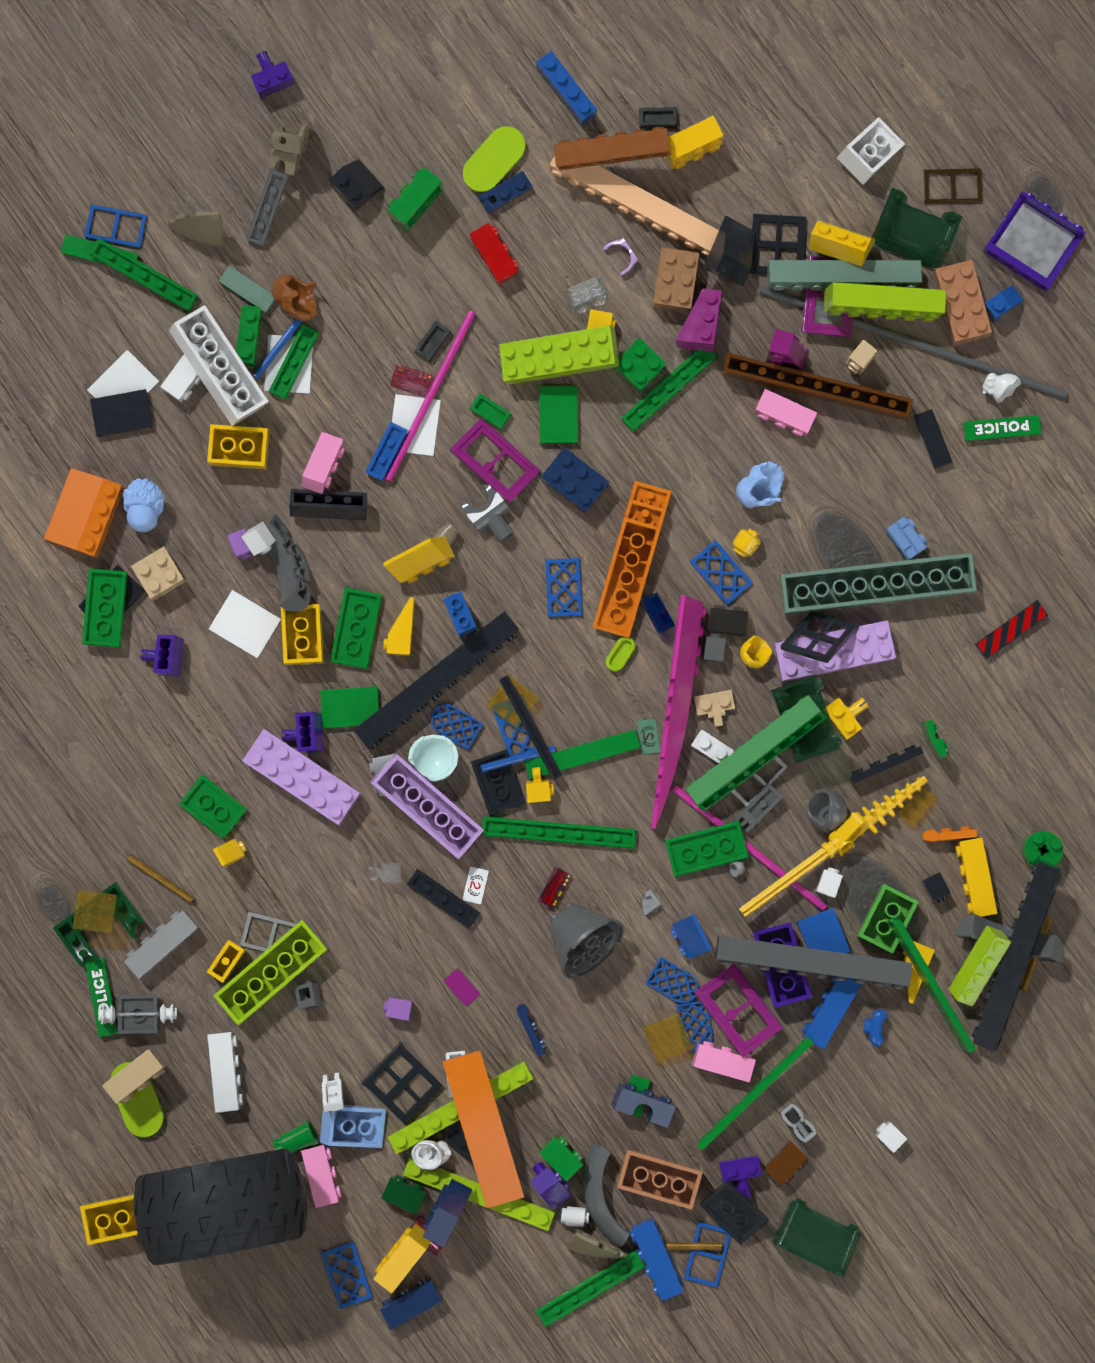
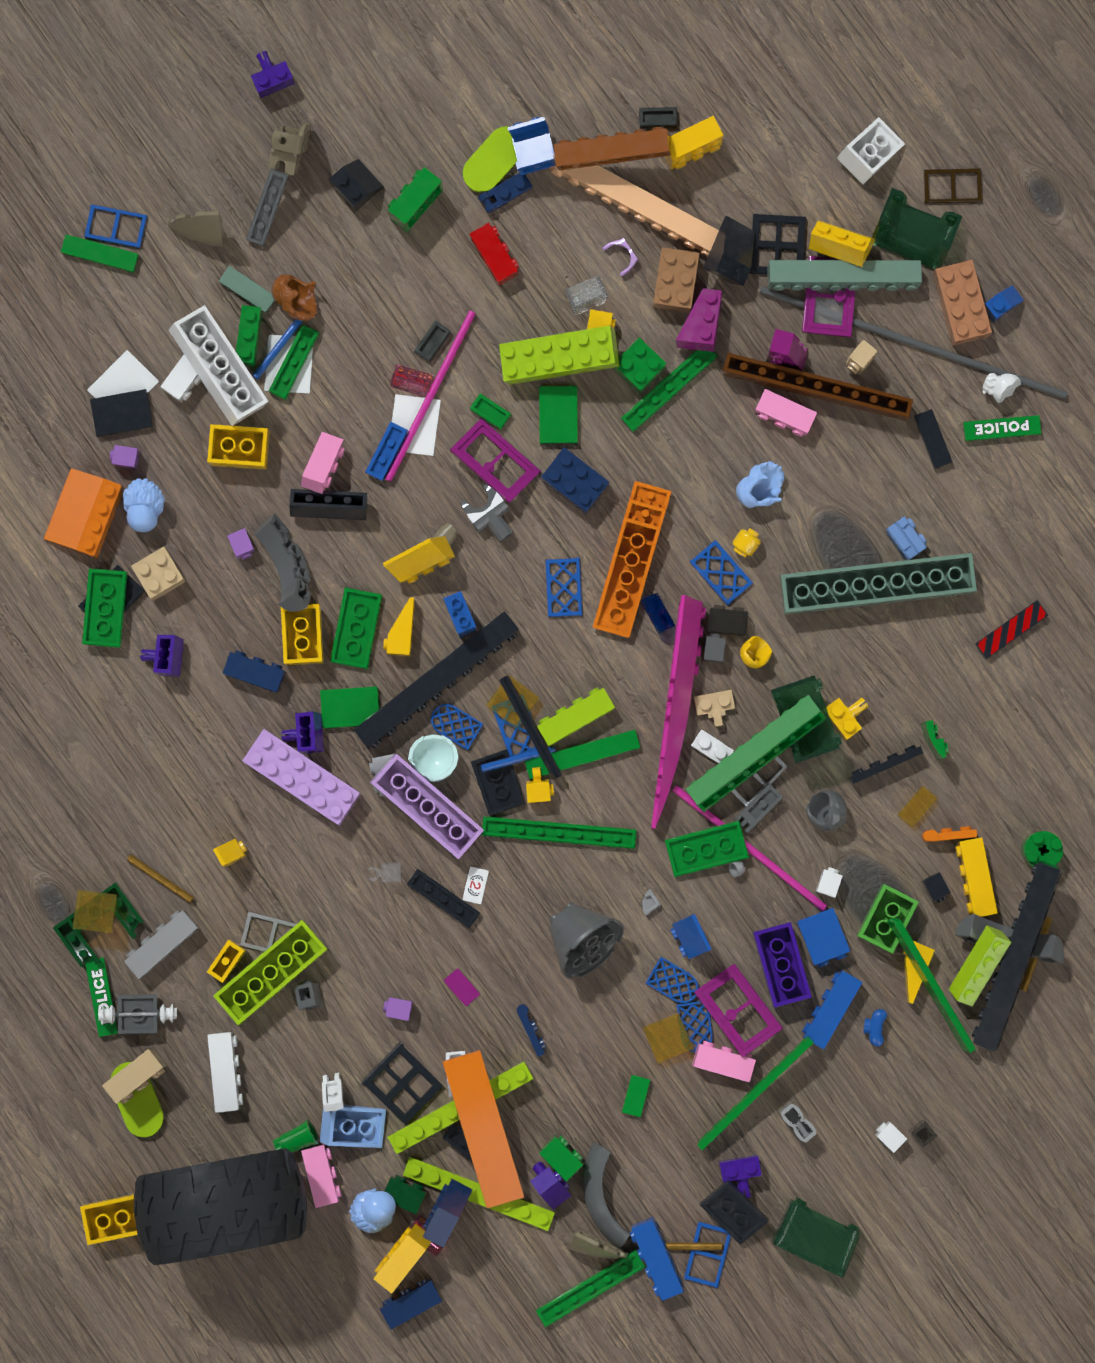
(124, 457): none -> medium lavender brick
(143, 275): green tile -> none
(213, 806): green tile -> none
(244, 624): white sticker -> none
(254, 671): none -> dark blue brick
(258, 539): white brick -> none
(362, 1280): blue window -> none
(372, 1210): none -> light blue hair
(430, 1154): white hair -> none
(532, 145): none -> panel
(554, 887): slope -> none
(566, 88): blue brick -> none
(574, 1216): white brick -> none
(575, 717): none -> lime brick
(620, 654): lime tile -> none
(628, 1098): dark blue arch -> none
(648, 736): clear green sticker -> none
(659, 1179): nougat brick -> none
(786, 1163): reddish brown brick -> none
(808, 652): black window -> none
(813, 961): dark grey brick -> none
(839, 842): yellow piece -> none
(865, 647): lavender brick -> none
(884, 301): lime brick -> none
(922, 1133): none -> clear smoke brick
(1034, 241): panel -> none

